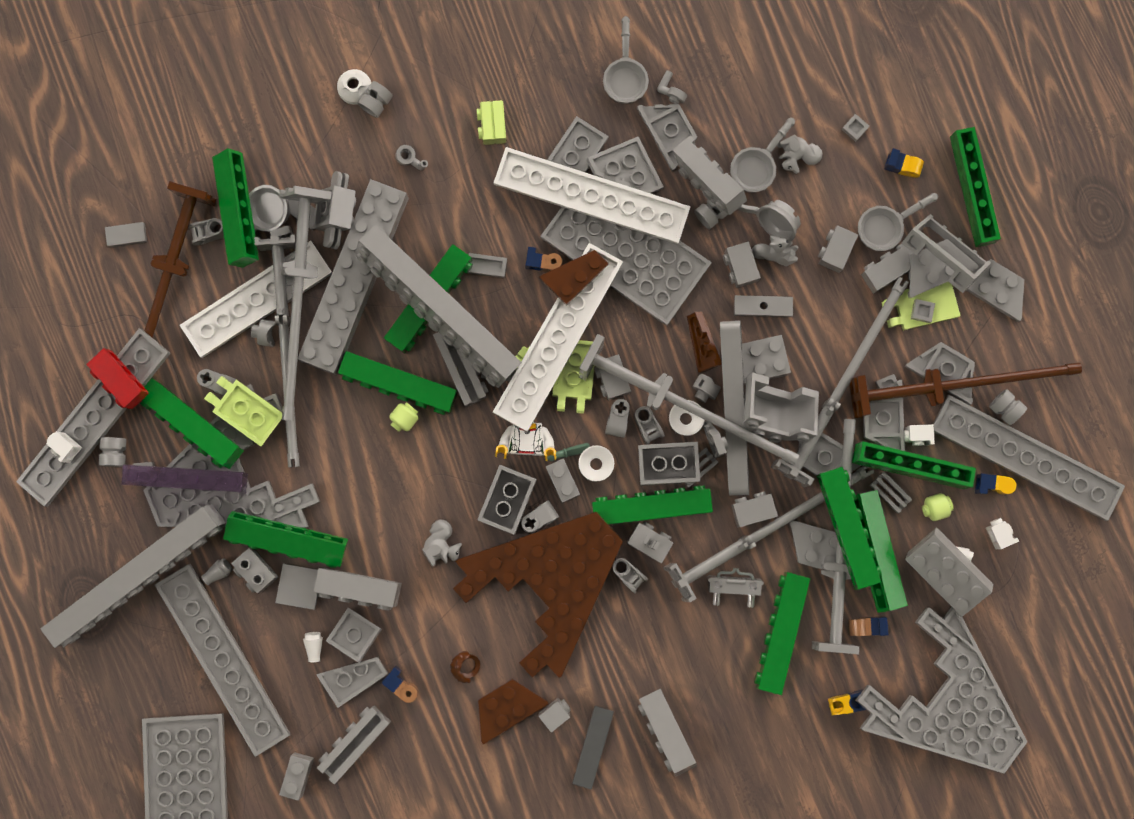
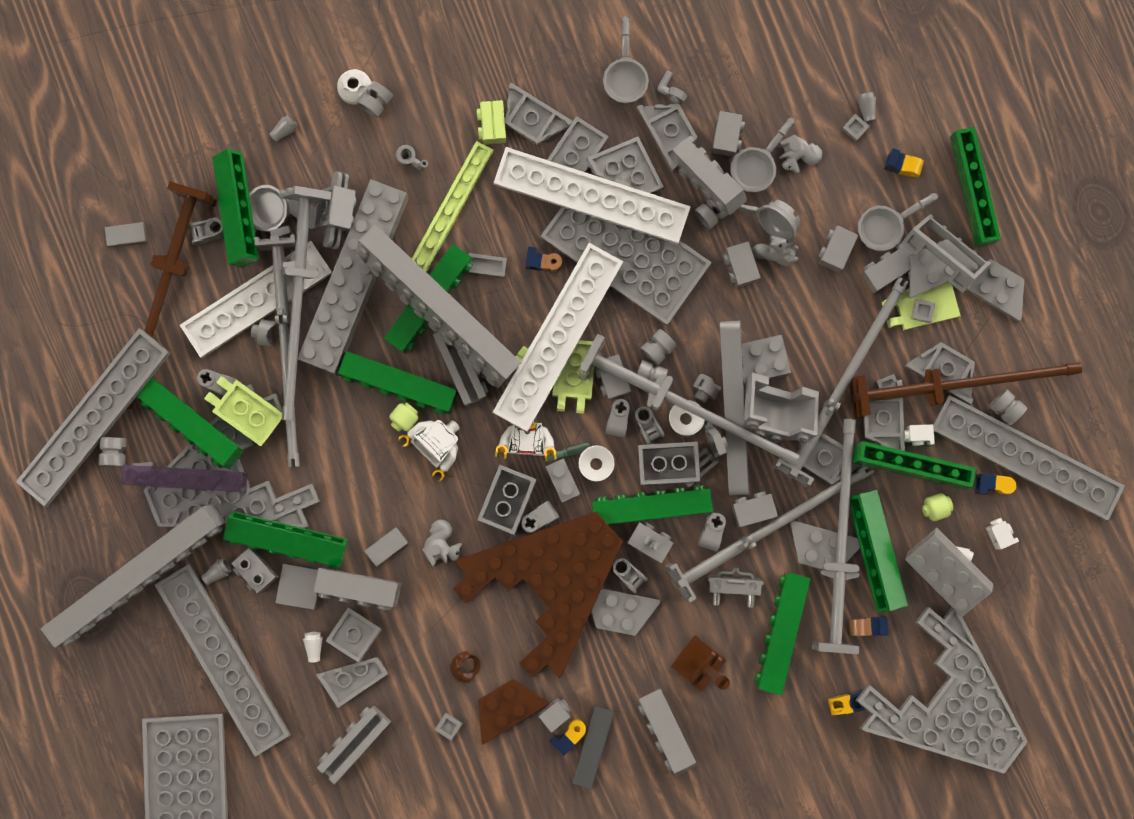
(63, 446): white brick -> none
(117, 379): red brick -> none
(283, 128): none -> light grey cone
(296, 776): light grey brick -> none
(386, 546): none -> light grey tile
(402, 689): leg -> none
(435, 442): none -> white torso
(448, 726): none -> light grey tile
(452, 205): none -> yellowish green tile
(533, 117): none -> light grey wing
(570, 737): none -> leg
(574, 276): reddish brown wing -> none
(622, 611): none -> light grey wing
(649, 372): none -> light grey wheel
(658, 347): none -> light grey wheel
(700, 665): none -> reddish brown piece
(703, 344): reddish brown wing -> none
(710, 535): none -> light grey piece
(727, 134): none -> light grey brick
(775, 306): light grey tile -> none
(848, 528): green brick -> none
(867, 105): none -> light grey cone
(903, 504): light grey tile -> none

